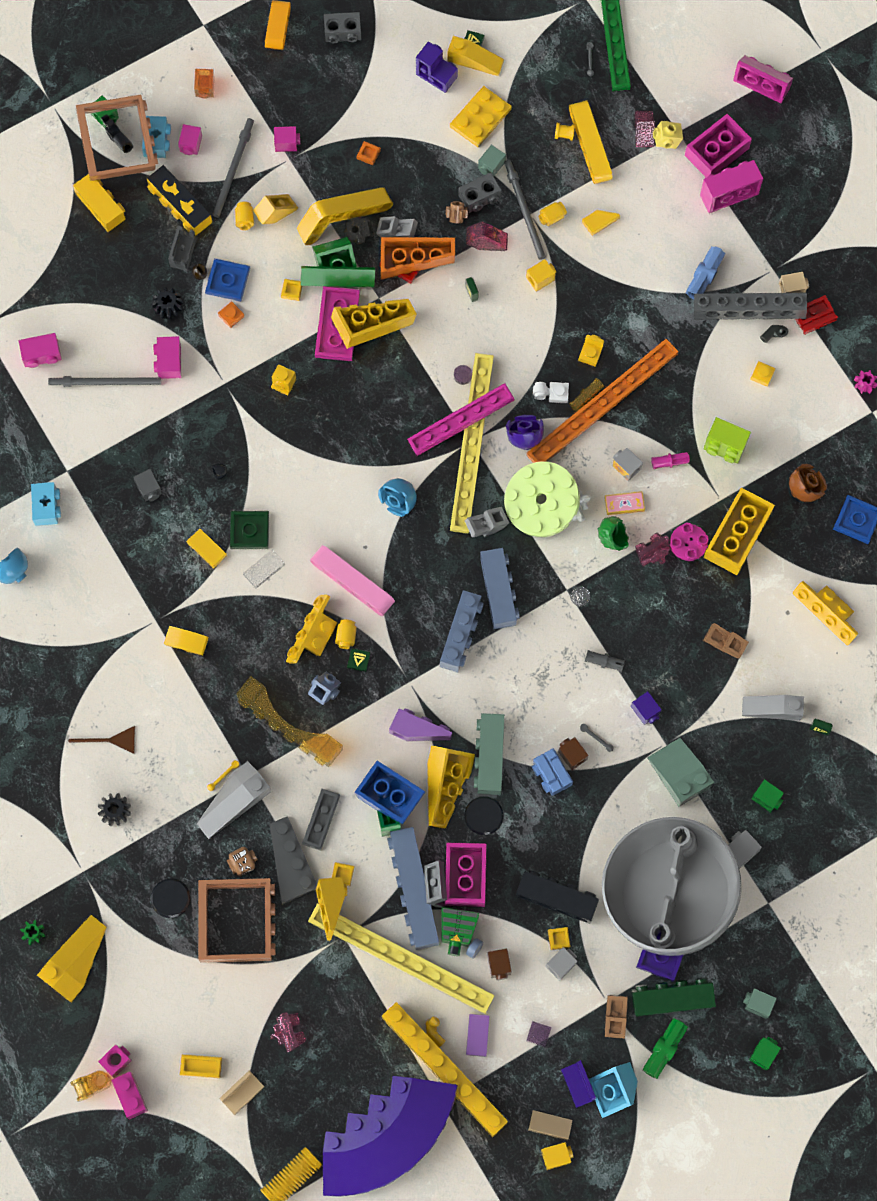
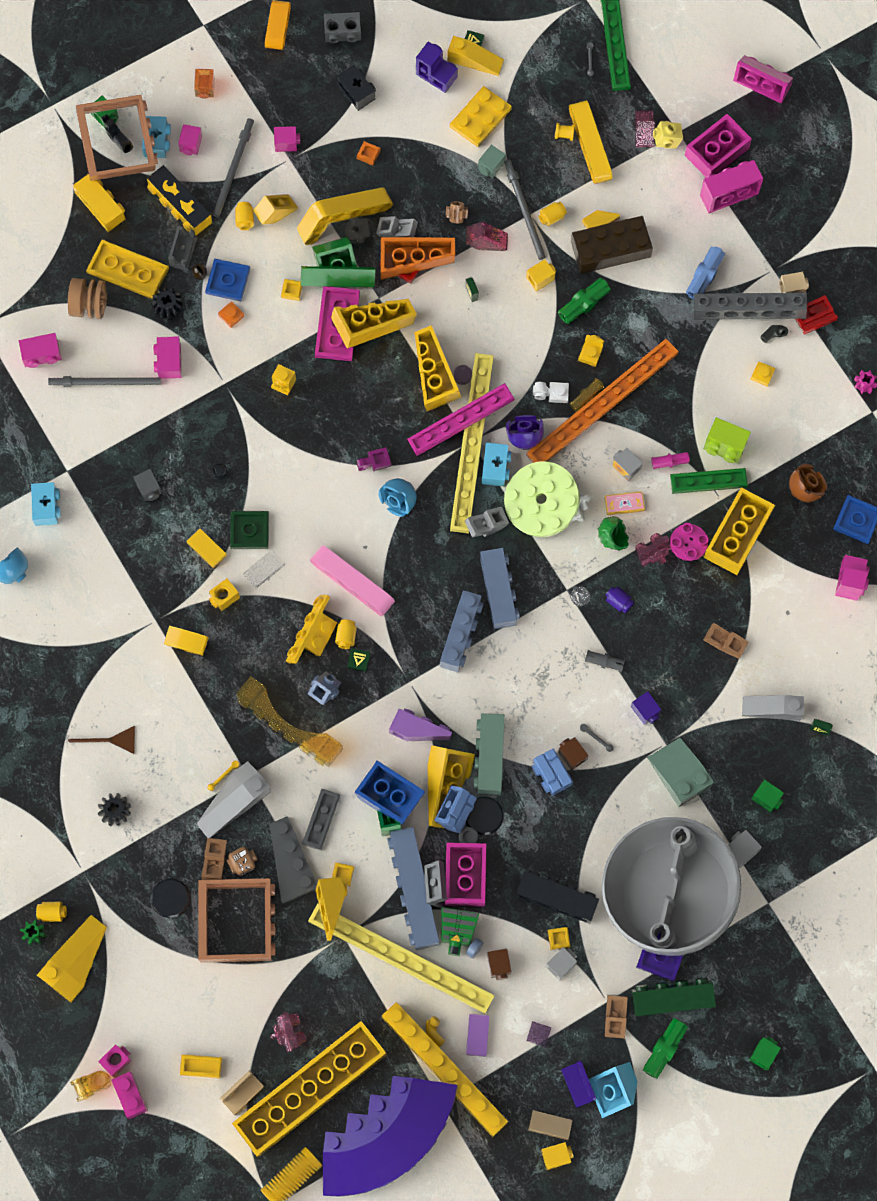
(51, 911): none -> yellow brick
(90, 299): none -> medium nougat wheel
(127, 269): none -> yellow tile
(214, 859): none -> medium nougat slope
(227, 587): none -> yellow brick
(309, 1089): none -> yellow brick
(356, 87): none -> black brick
(377, 459): none -> magenta plate
(436, 376): none -> yellow wedge
(455, 809): none -> medium blue brick
(468, 835): none -> dark grey tile
(477, 189): dark grey brick -> none
(496, 475): none -> medium azure brick
(584, 300): none -> green piece
(611, 244): none -> dark brown brick
(619, 599): none -> dark purple brick
(708, 480): none -> green tile
(759, 1003): sand green brick -> none
(828, 609): yellow bracket -> none
(852, 578): none -> dark pink brick

